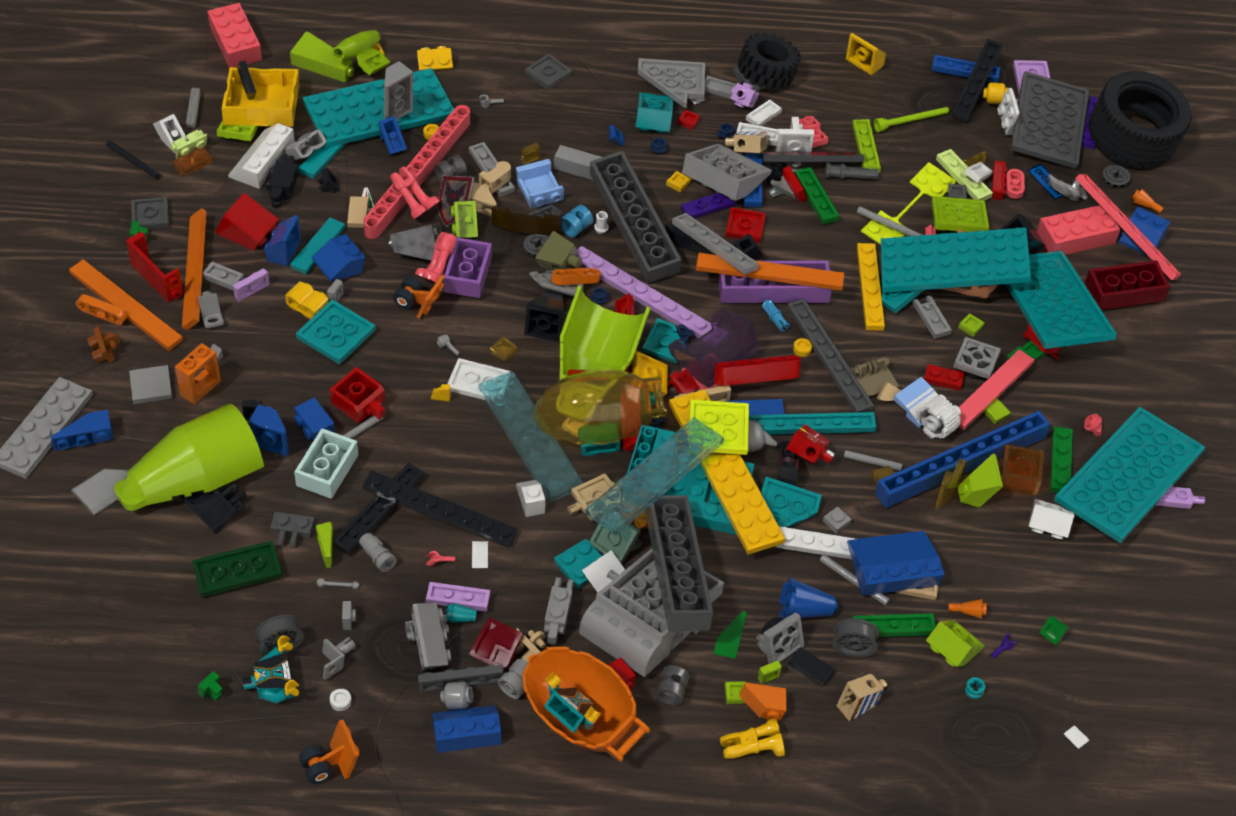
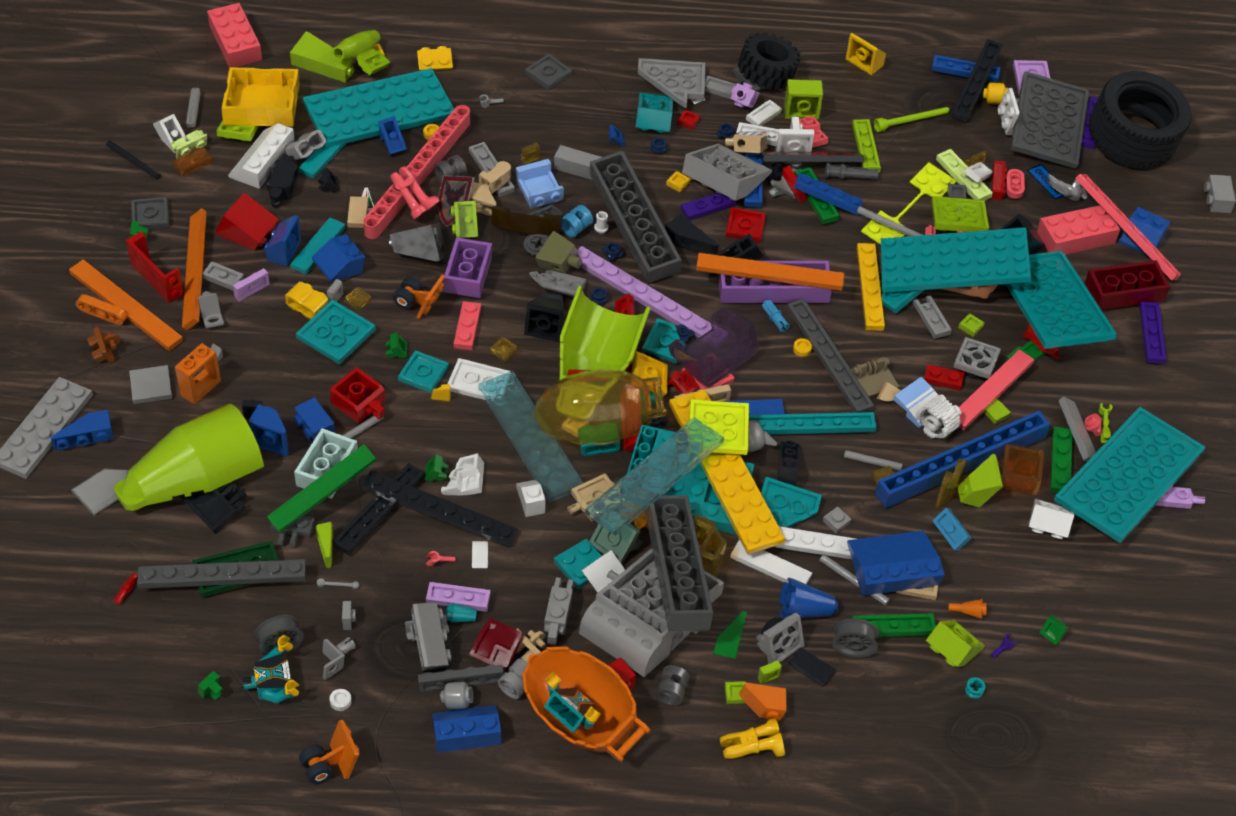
(126, 589): none -> red piece
(221, 573): none -> dark grey plate
(246, 80): black tile -> none
(321, 488): none -> green tile
(358, 298): none -> clear yellow tile
(377, 552): light grey axle -> none
(397, 346): none -> green tile
(398, 91): light grey slope -> none
(423, 371): none -> teal tile
(435, 468): none -> green tile
(443, 248): coral piece -> none
(445, 341): light grey hand -> none
(466, 477): none -> white slope
(467, 325): none -> coral plate
(575, 276): orange beam -> none
(613, 251): none -> dark blue plate
(709, 540): none -> clear yellow piece
(715, 243): light grey tile -> none
(757, 370): red beam -> none
(770, 565): none -> white tile
(803, 98): none -> lime brick
(810, 445): red torso -> none
(828, 193): none -> blue plate
(861, 696): tan torso -> none
(952, 529): none -> dark azure plate
(1076, 737): white sticker -> none
(1077, 428): none -> light grey tile
(1106, 434): none -> lime piece
(1111, 171): dark grey gear -> none
(1143, 199): orange cone -> none
(1152, 332): none -> dark purple plate
(1220, 193): none -> light grey brick

